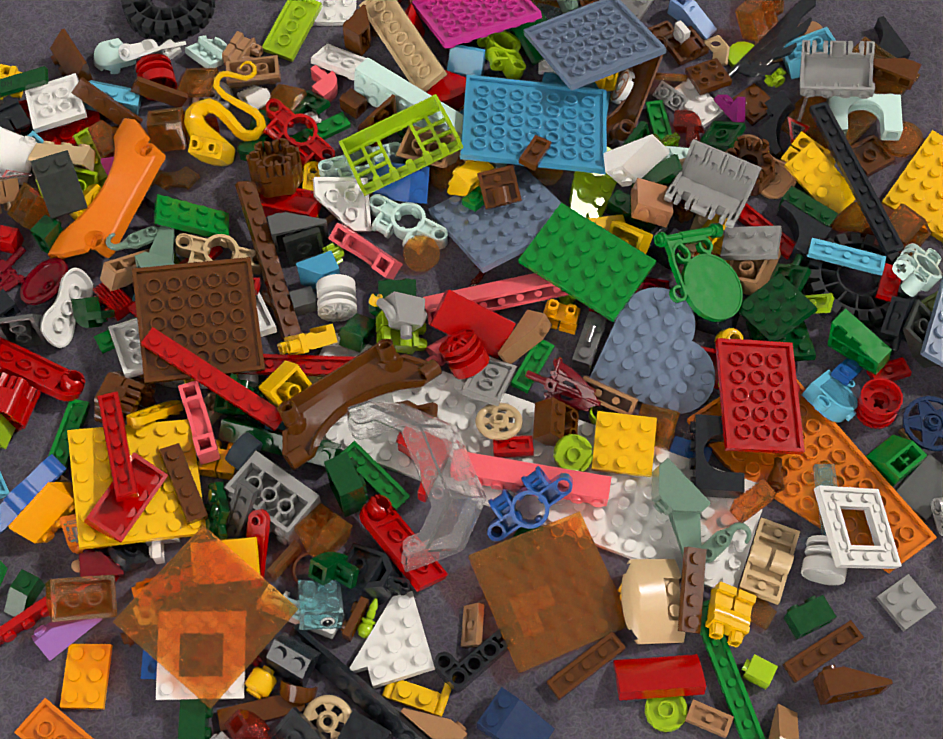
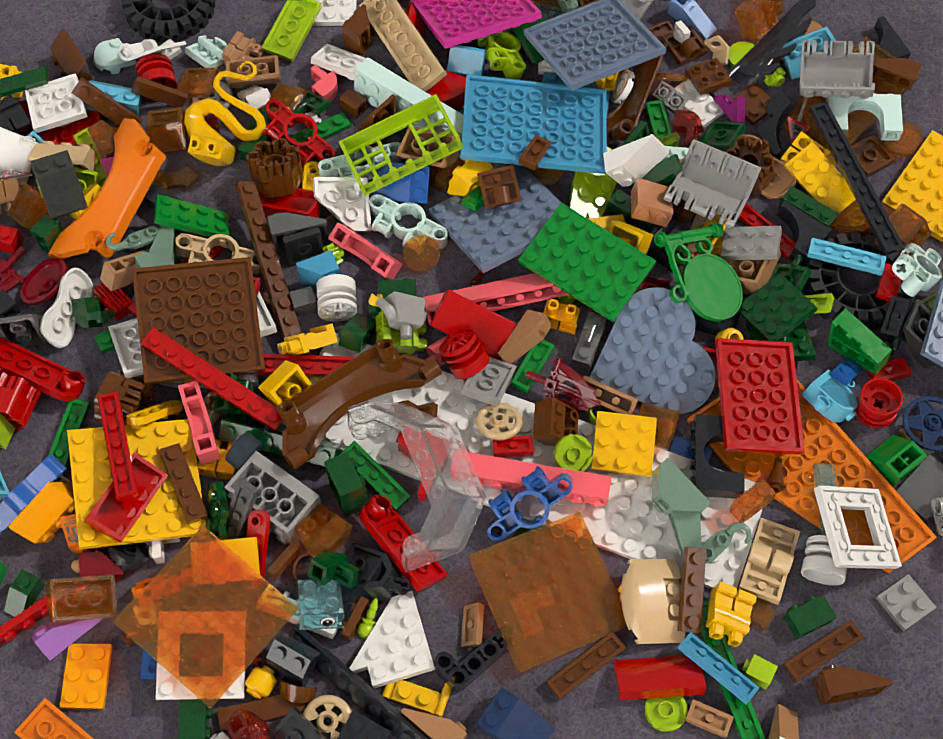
(718, 668): none -> dark azure plate

